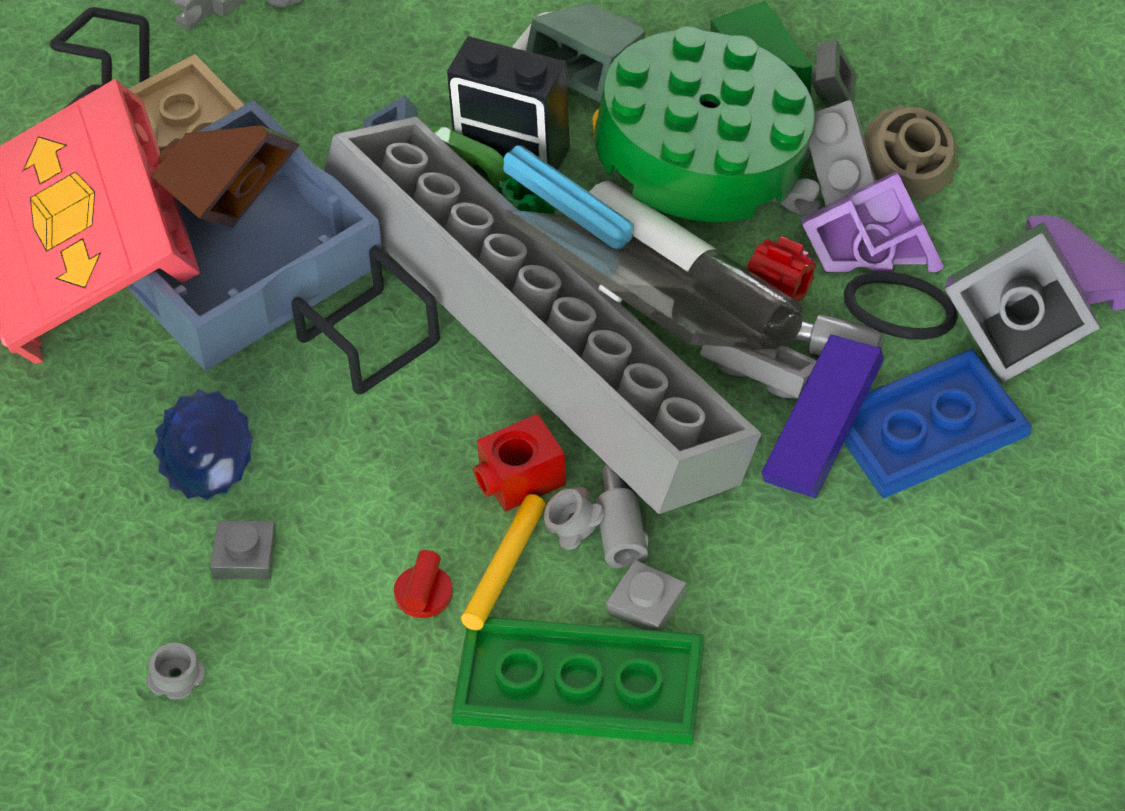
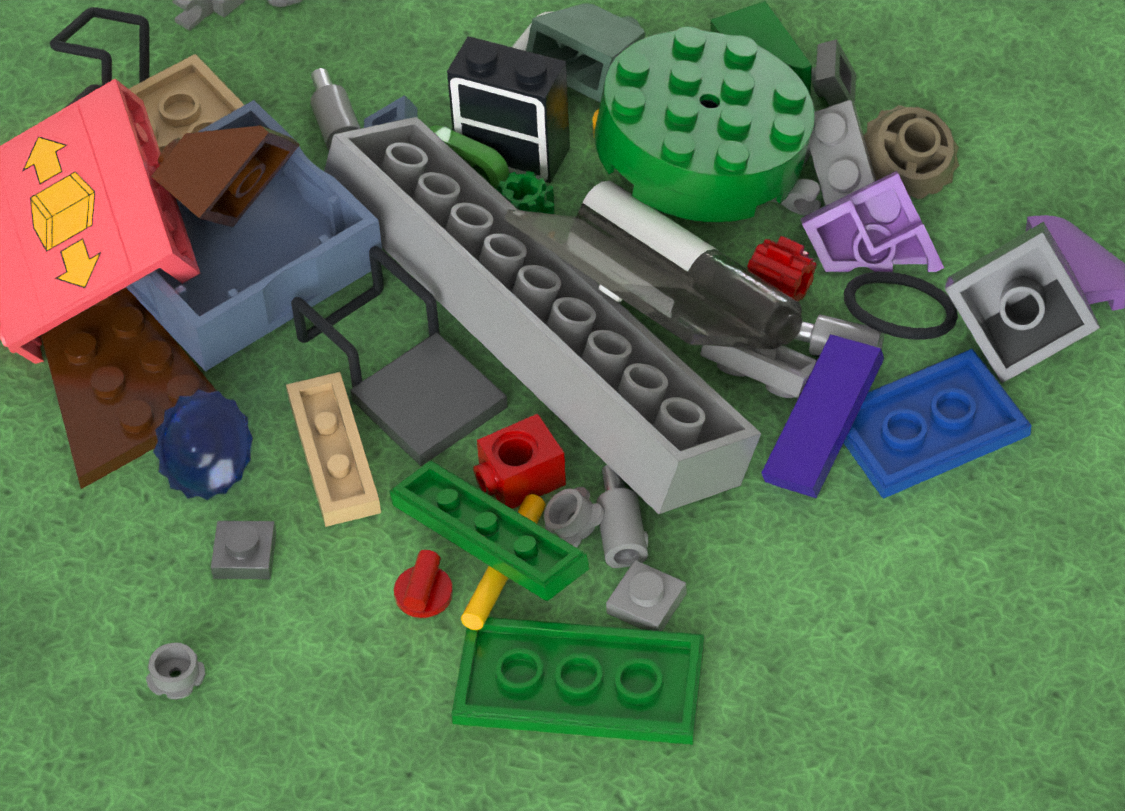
(114, 380): none -> reddish brown wing
(331, 107): none -> light grey piece
(333, 449): none -> tan plate
(429, 399): none -> dark grey tile
(490, 530): none -> green tile
(568, 197): medium azure axle -> none

